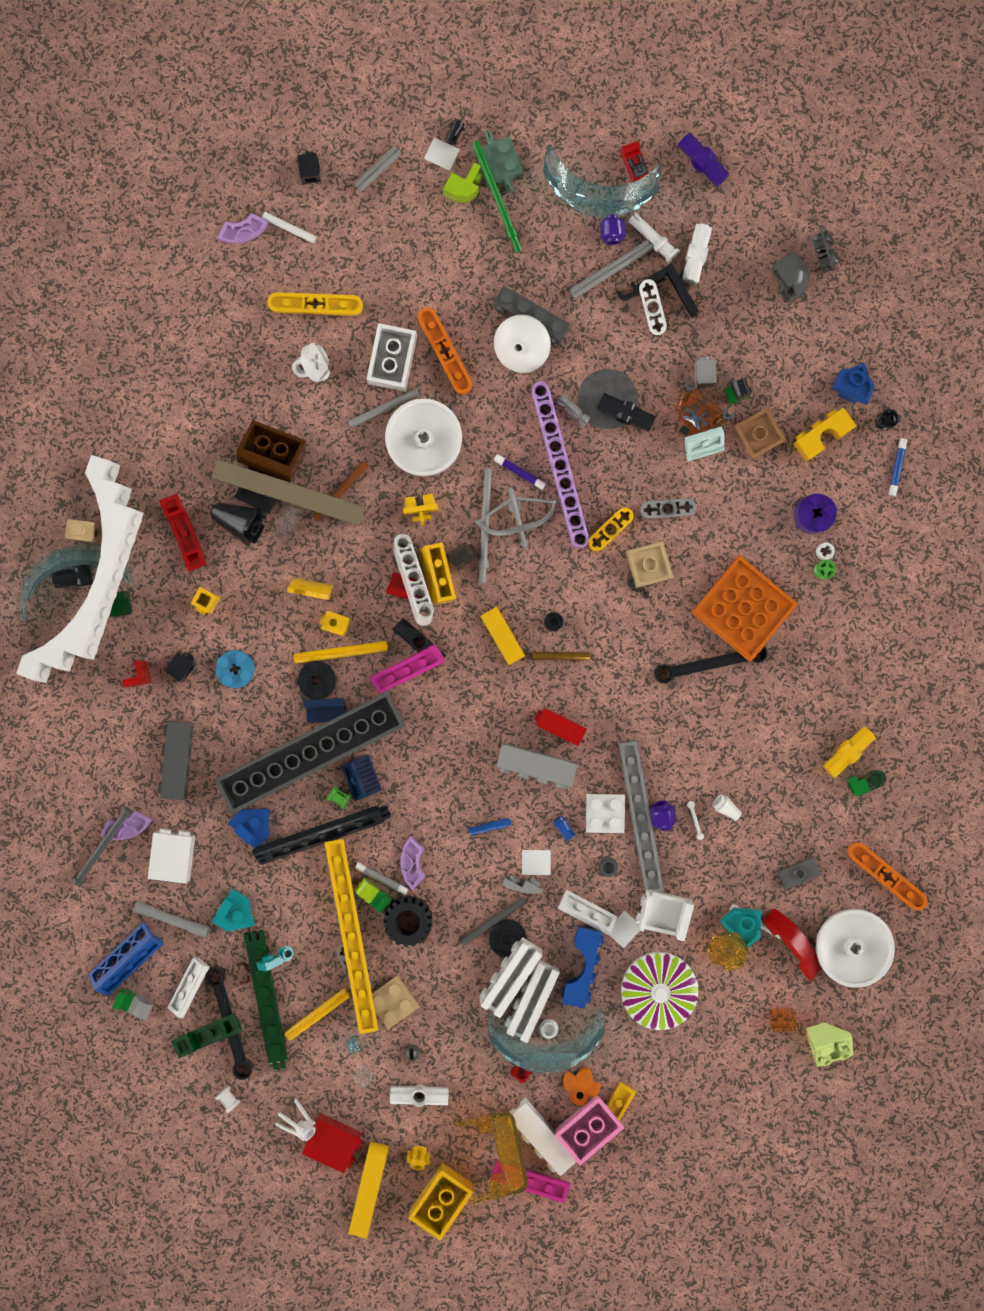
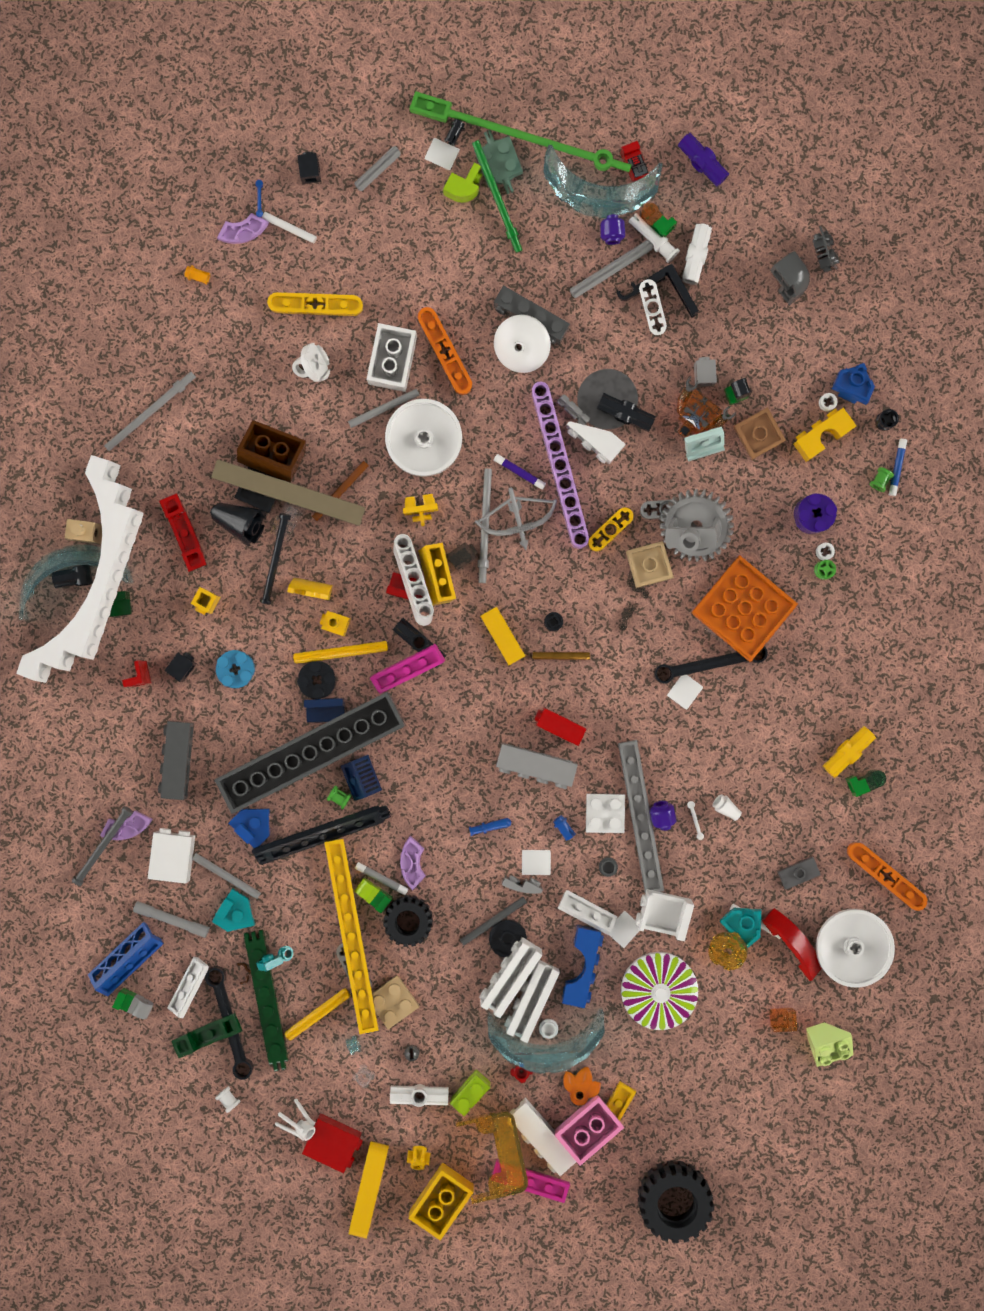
(178, 386): none -> light grey bar
(196, 274): none -> light orange pin
(225, 875): none -> light grey bar
(259, 184): none -> blue hinge
(275, 558): none -> black bar
(441, 109): none -> bright green bar
(470, 1092): none -> lime brick
(602, 442): none -> white slope
(626, 614): none -> clear smoke piece
(656, 220): none -> leg
(683, 1225): none -> black tyre
(685, 691): none -> white sticker
(691, 539): none -> light grey piece
(830, 407): none -> white bush
(881, 479): none -> bright green bush

